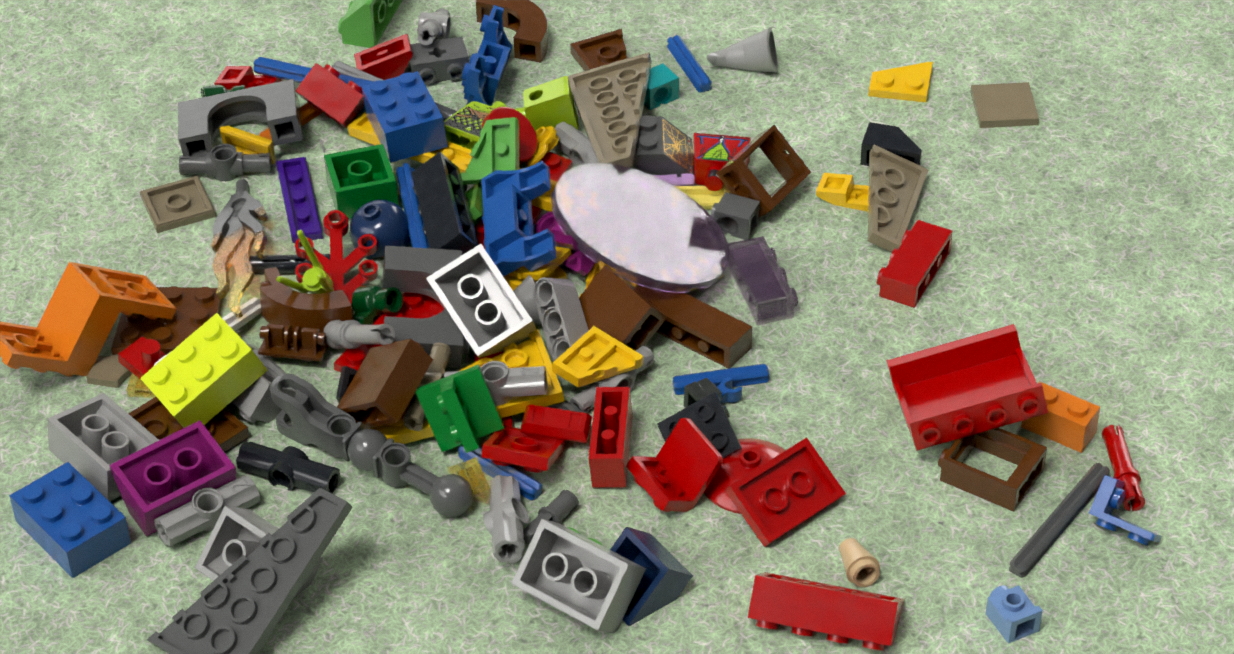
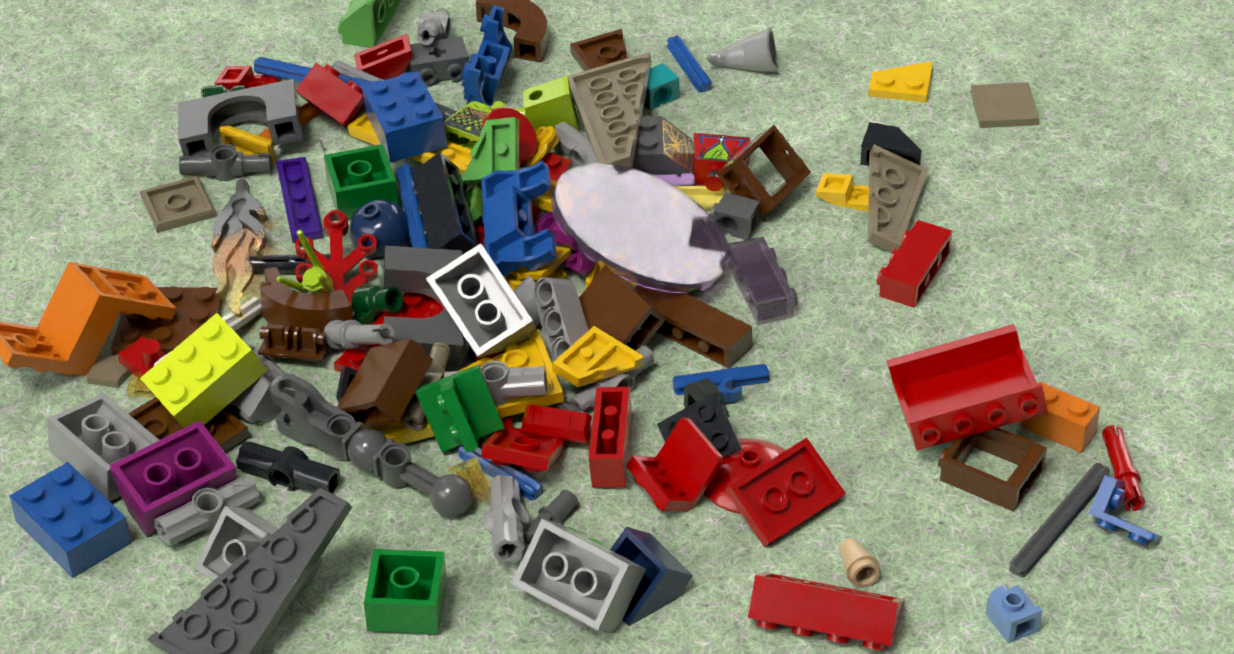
(405, 591): none -> green brick

